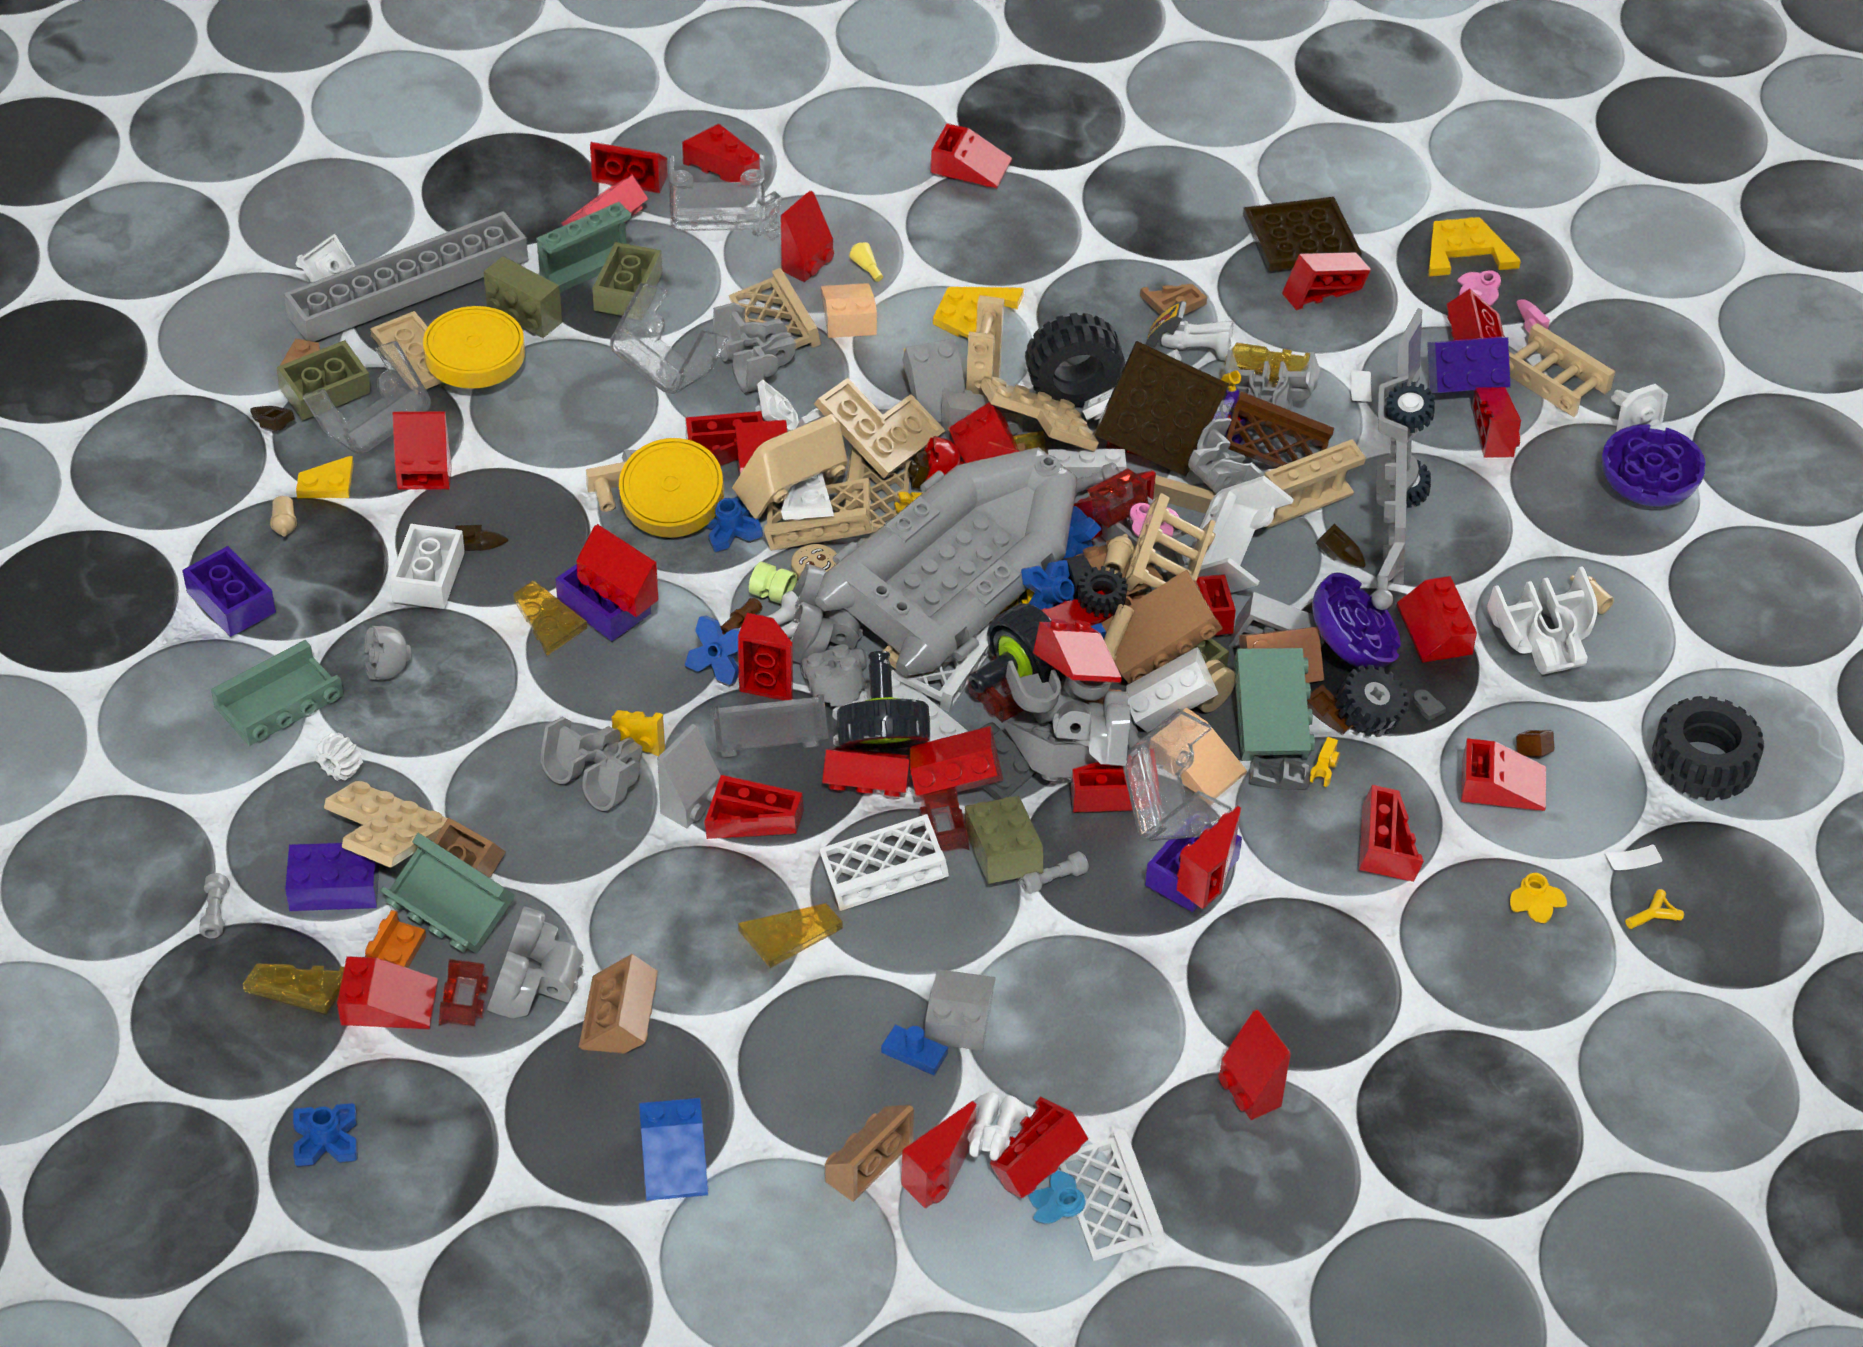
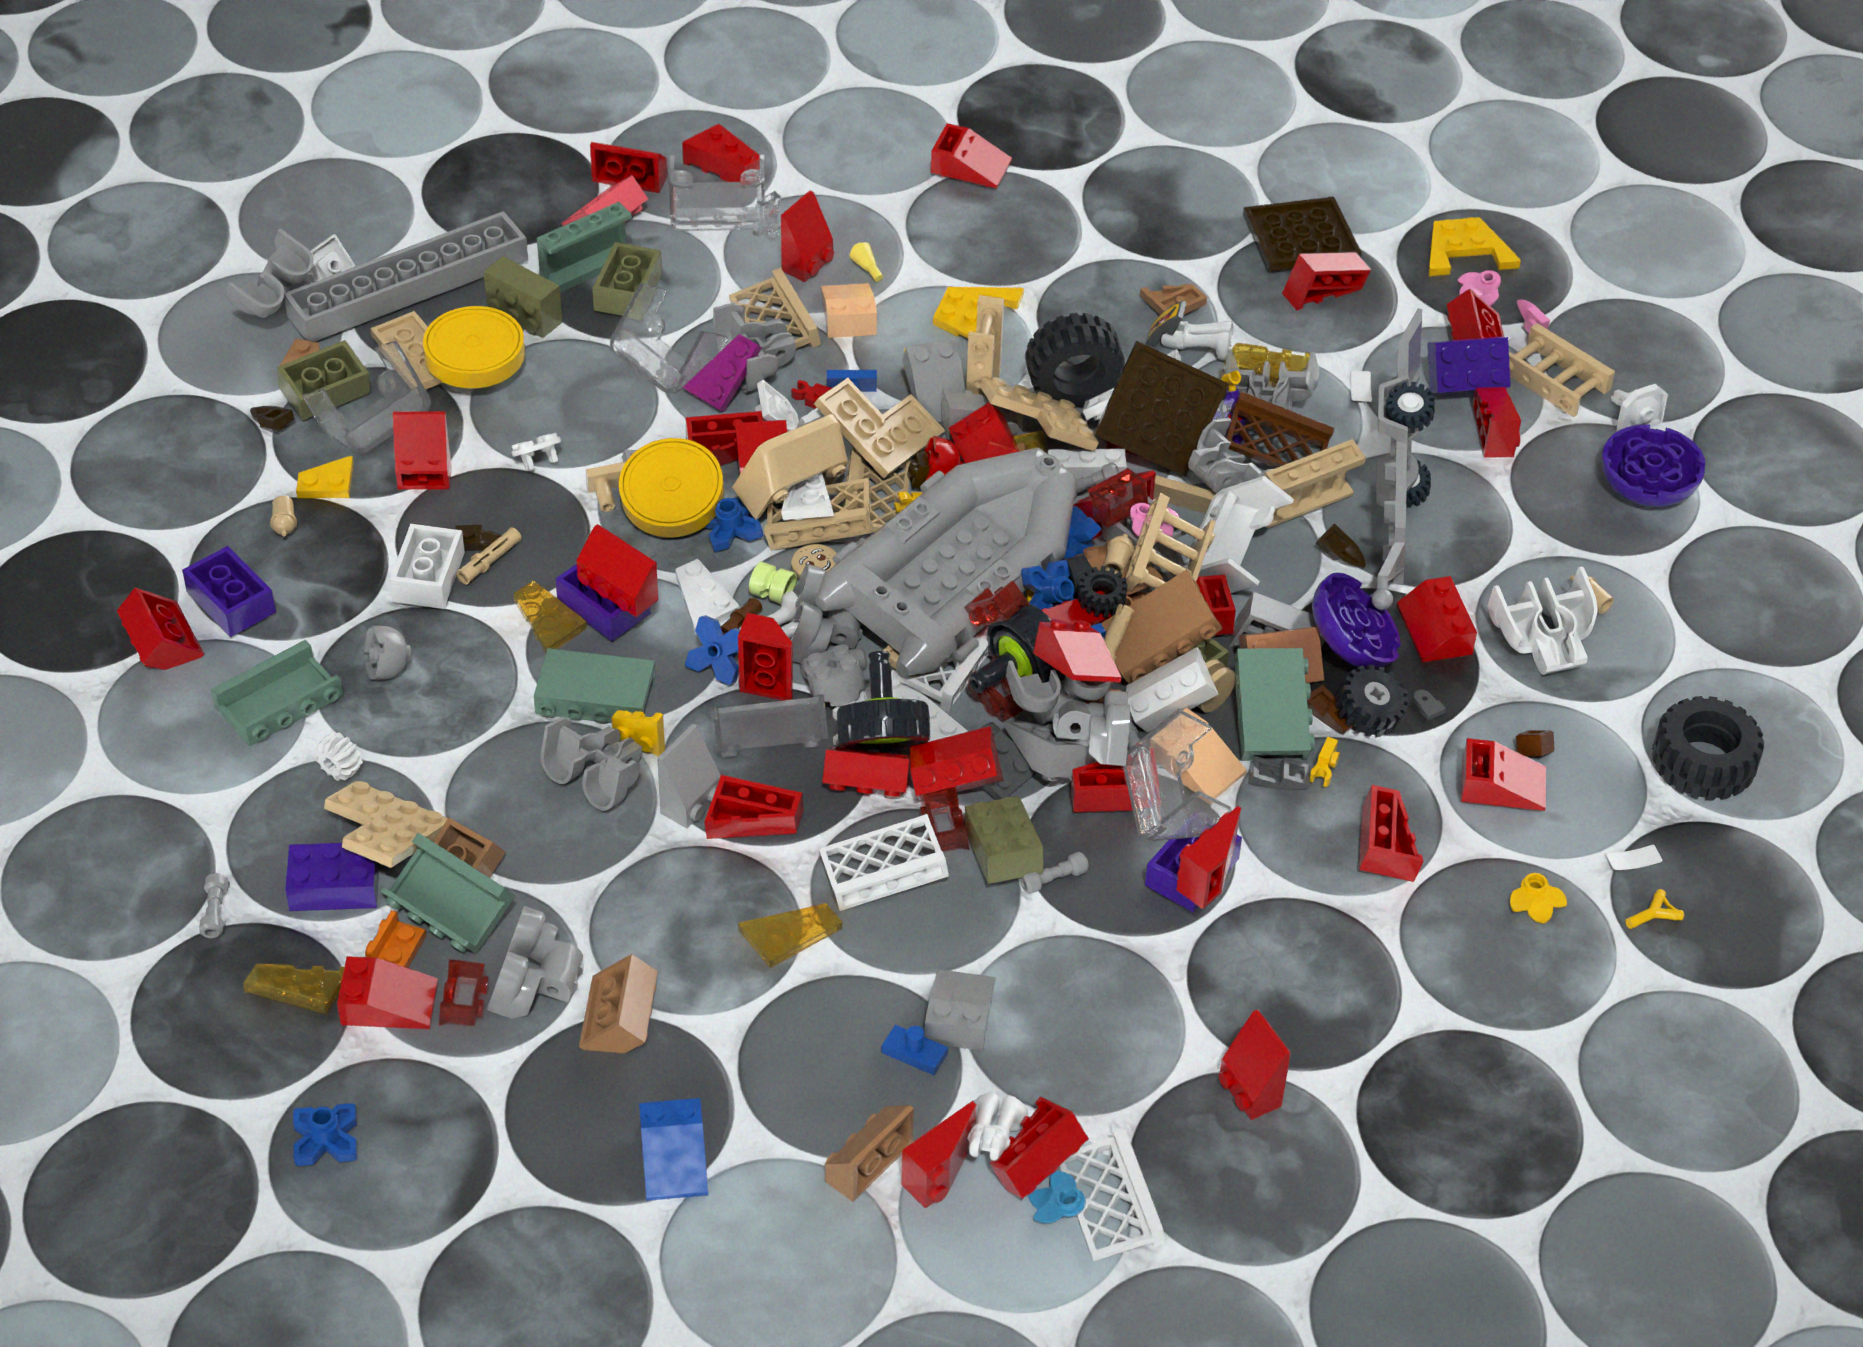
(158, 630): none -> red slope
(287, 265): none -> light grey piece
(481, 561): none -> tan pin
(544, 442): none -> white plate
(592, 685): none -> sand green panel
(703, 593): none -> white wing
(724, 373): none -> magenta wing
(808, 393): none -> red plate
(863, 379): none -> blue tile
(995, 608): none -> clear red window

